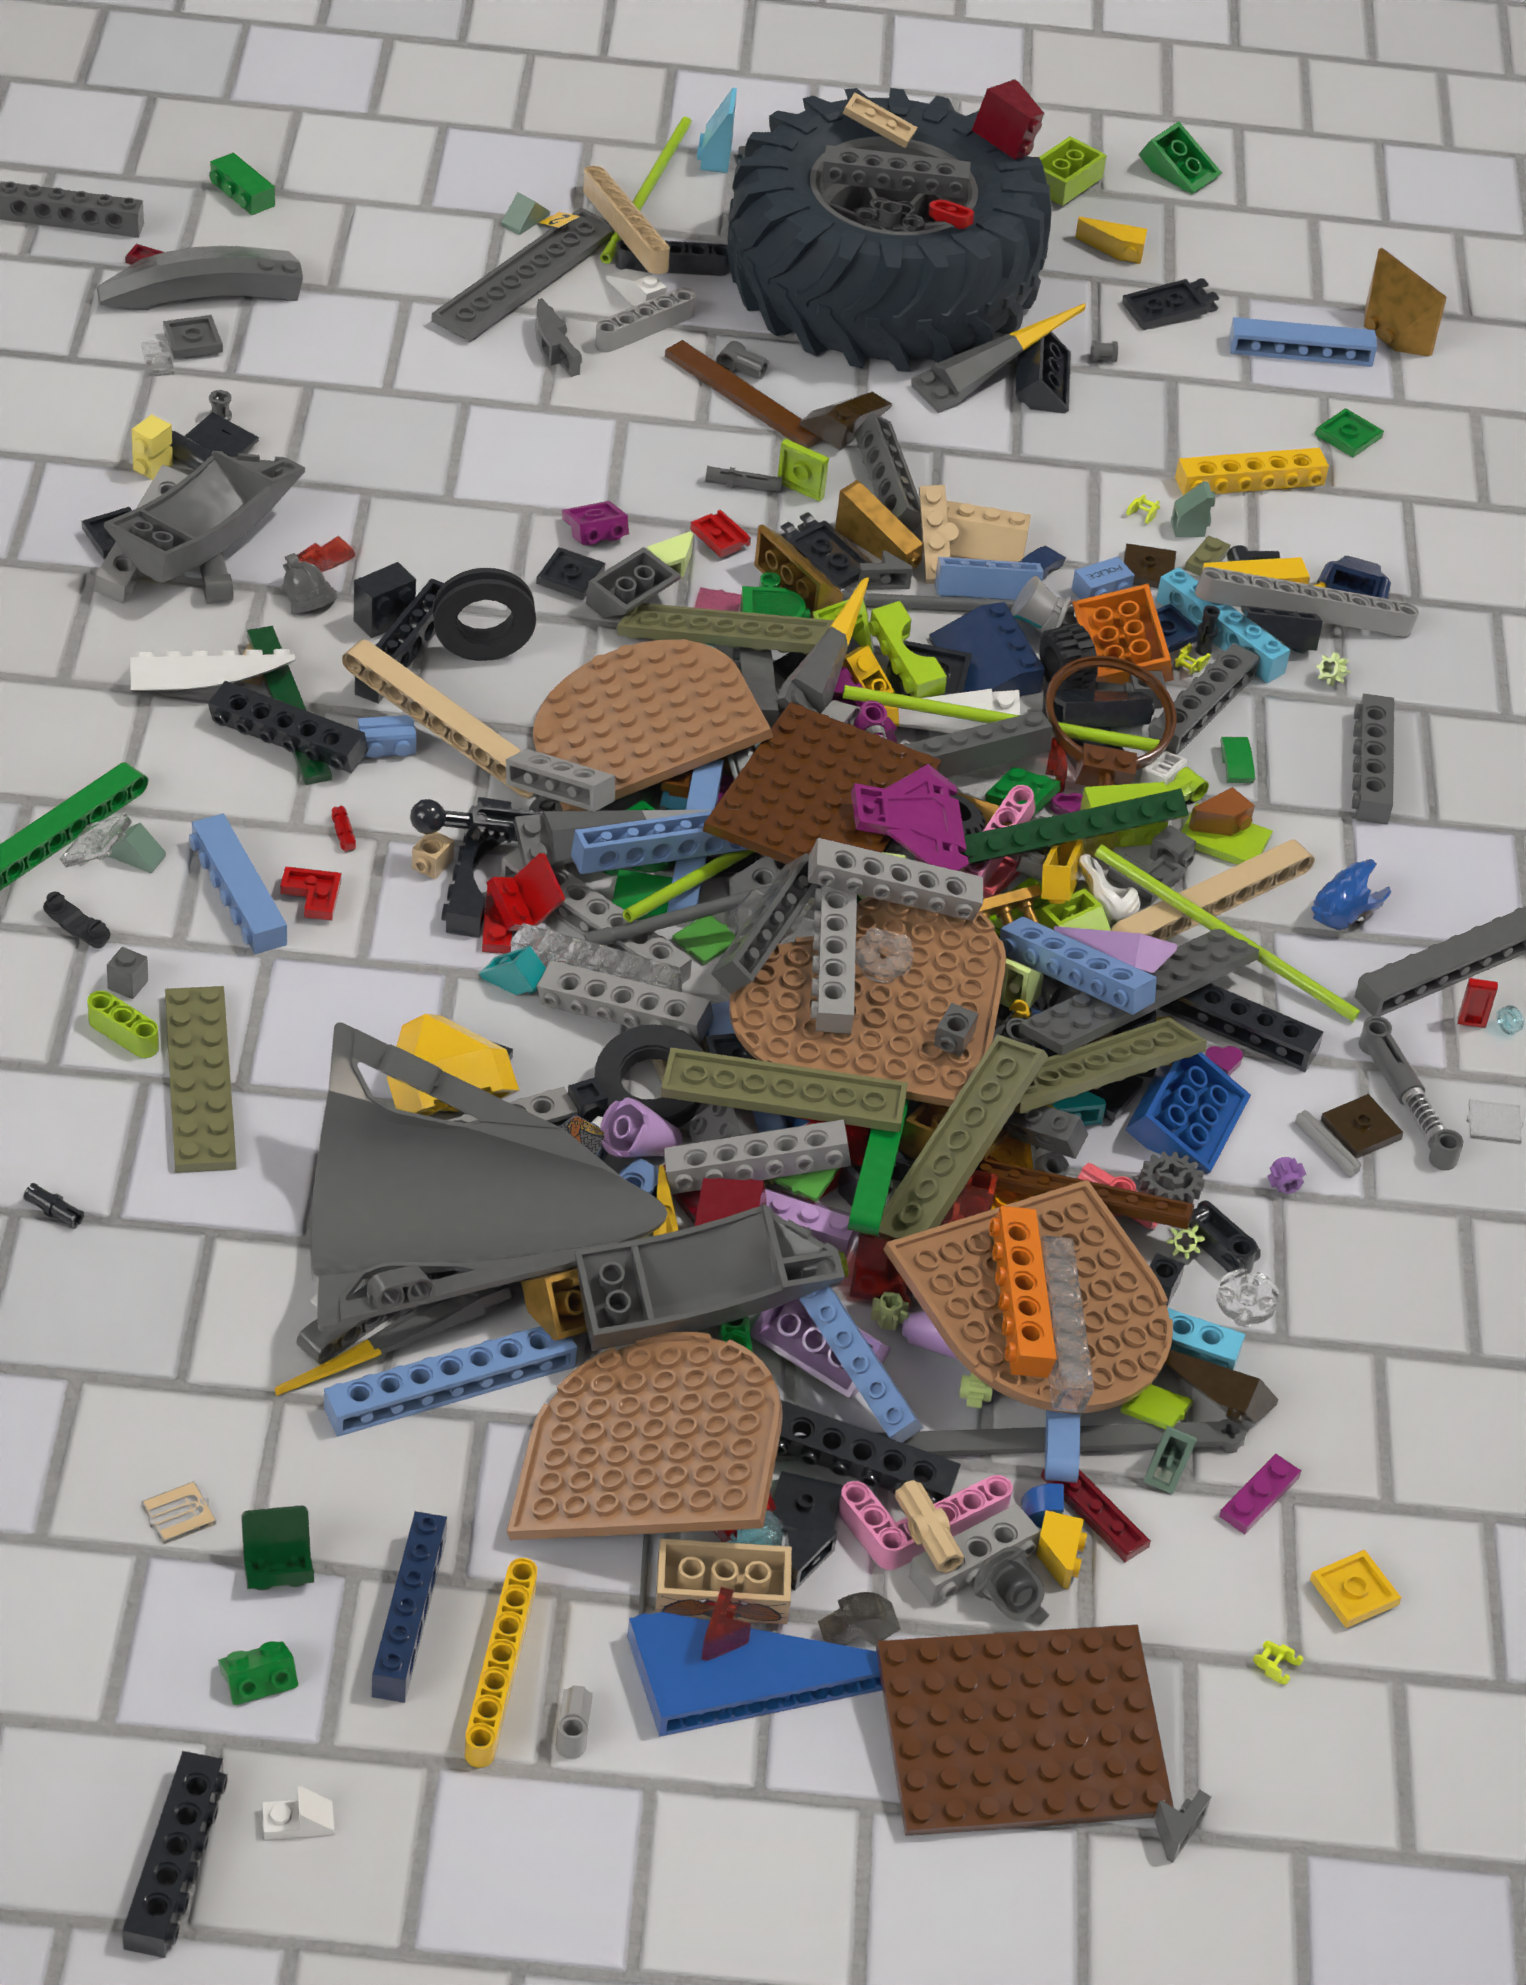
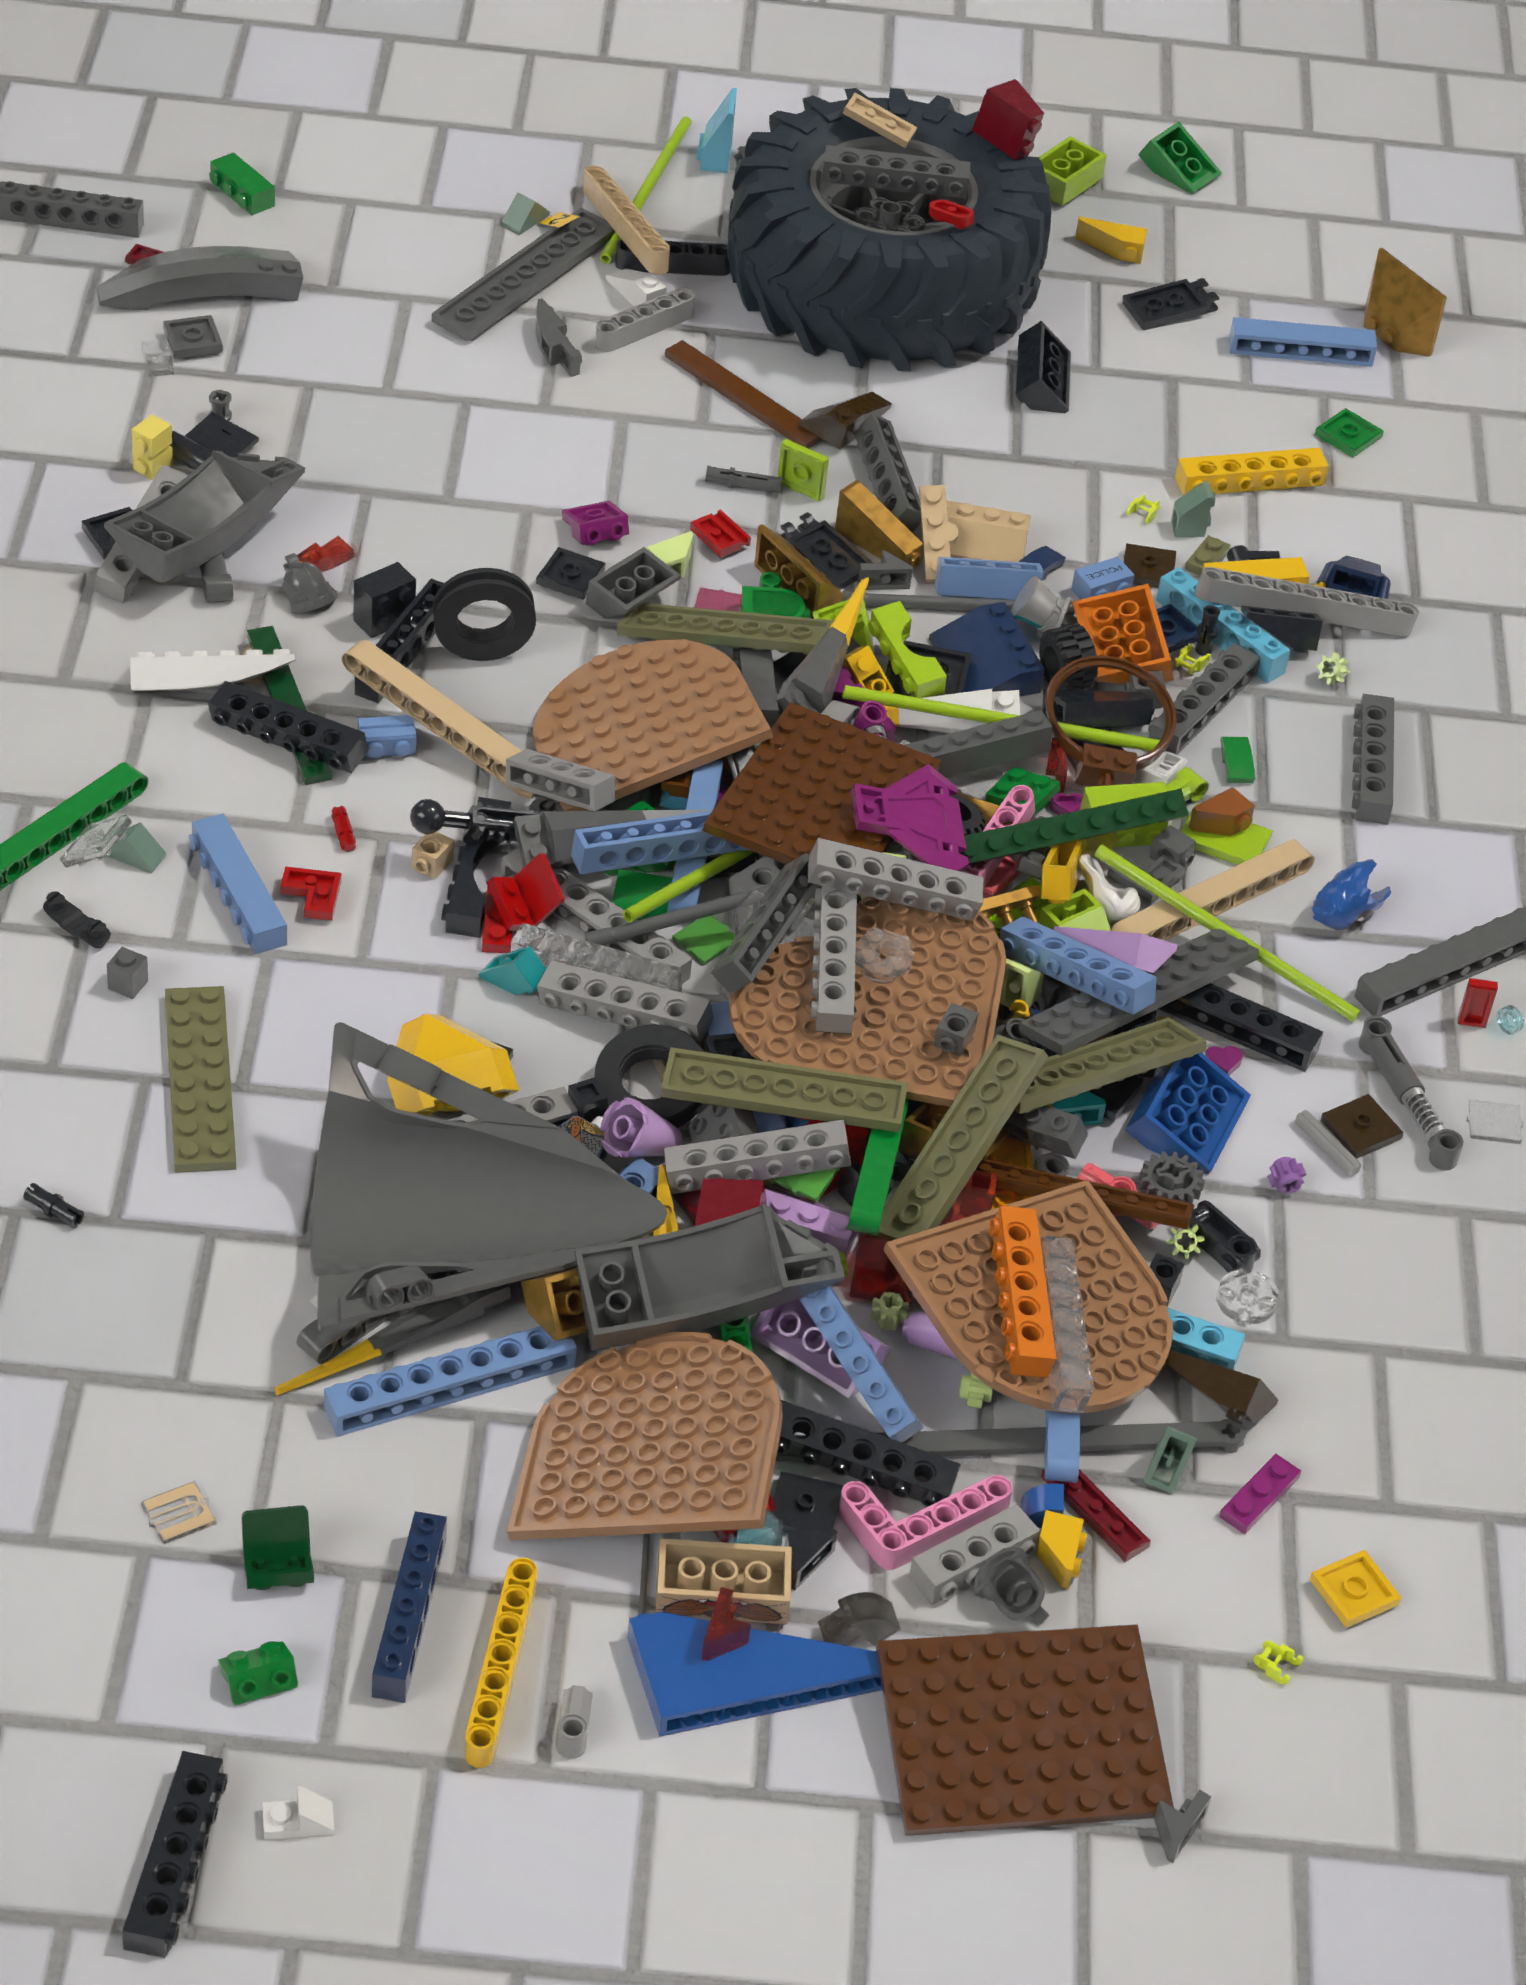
(123, 1024): lime beam -> none
(736, 357): dark grey piece -> none
(929, 1526): tan piece -> none
(958, 376): dark grey plate -> none
(1104, 351): dark grey bush -> none
(1158, 1407): lime piece -> none

